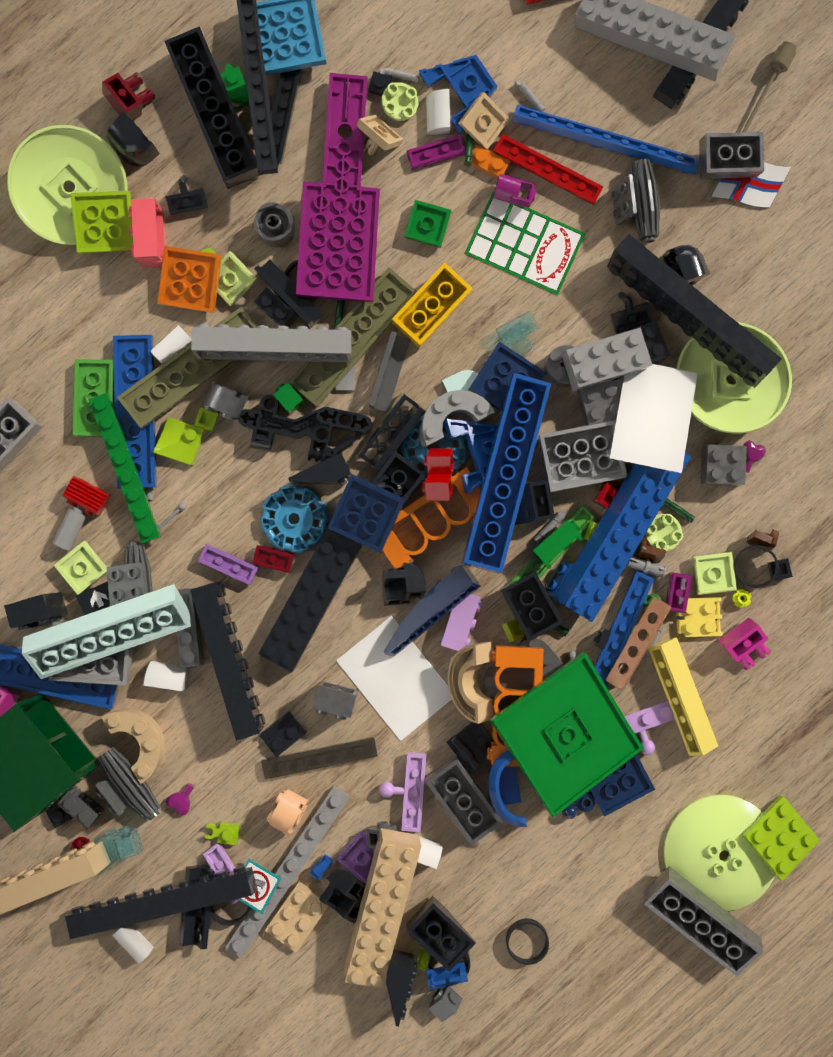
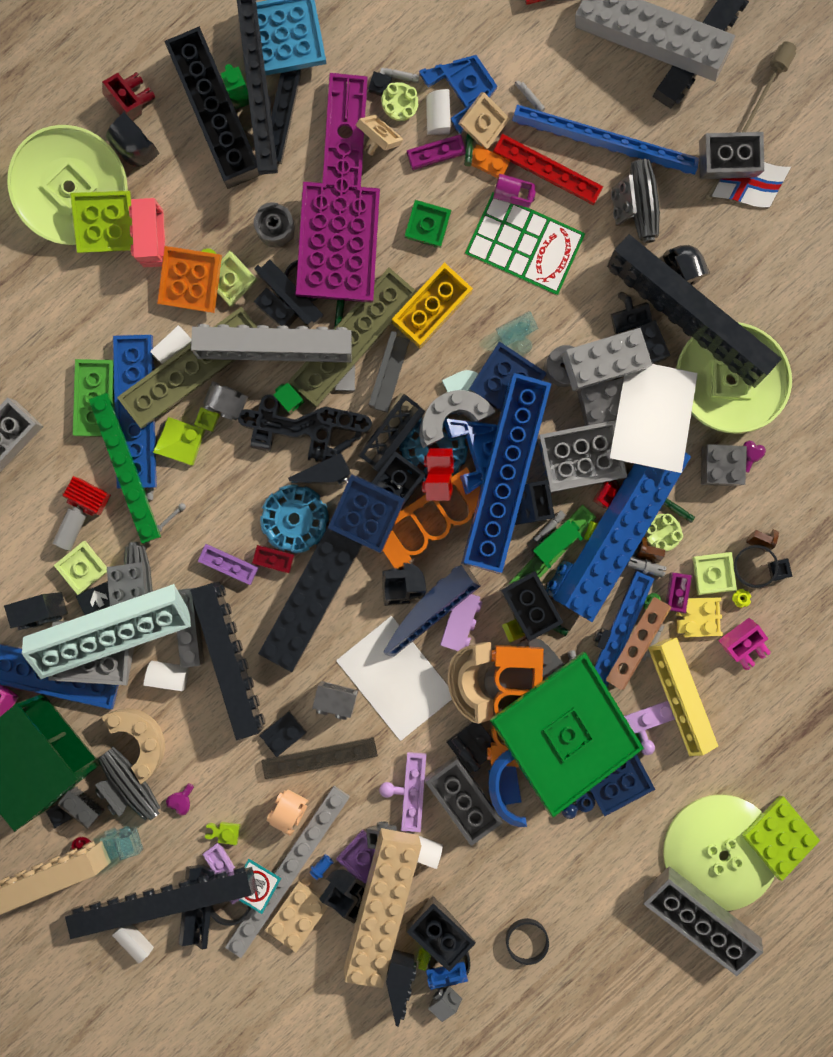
(186, 199): black plate -> none

